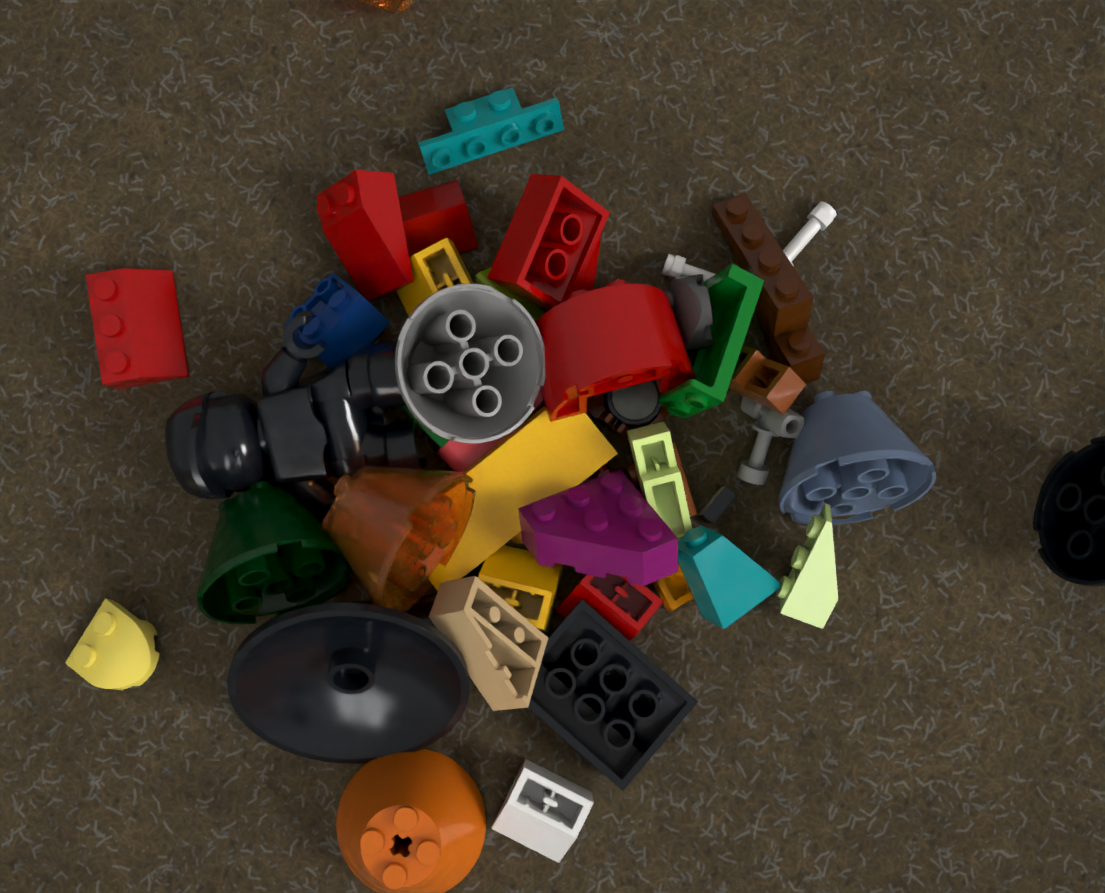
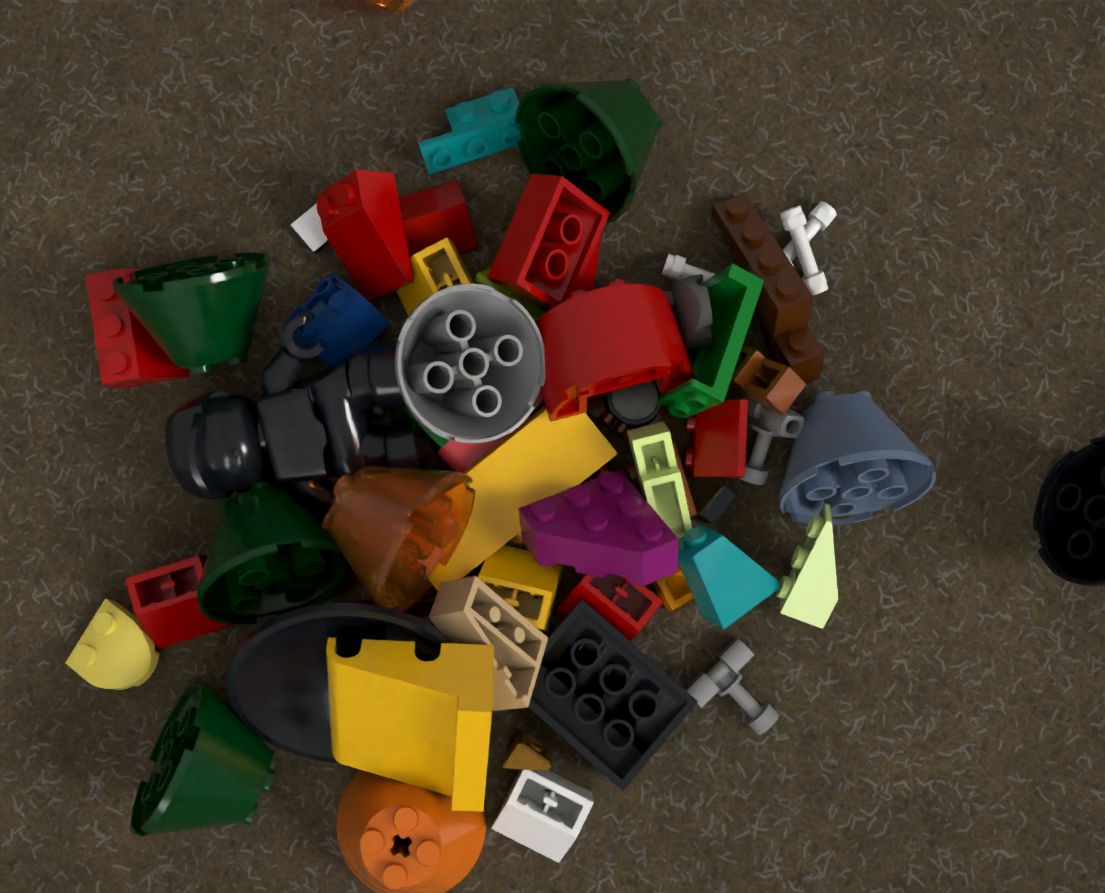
(168, 602): none -> red slope
(198, 308): none -> dark green cone
(204, 769): none -> dark green cone
(310, 230): none -> white tile
(415, 716): none -> yellow panel
(527, 754): none -> pearl gold slope
(590, 136): none -> dark green cone
(717, 441): none -> red slope
(725, 680): none -> light grey bar
(793, 221): none -> white bar

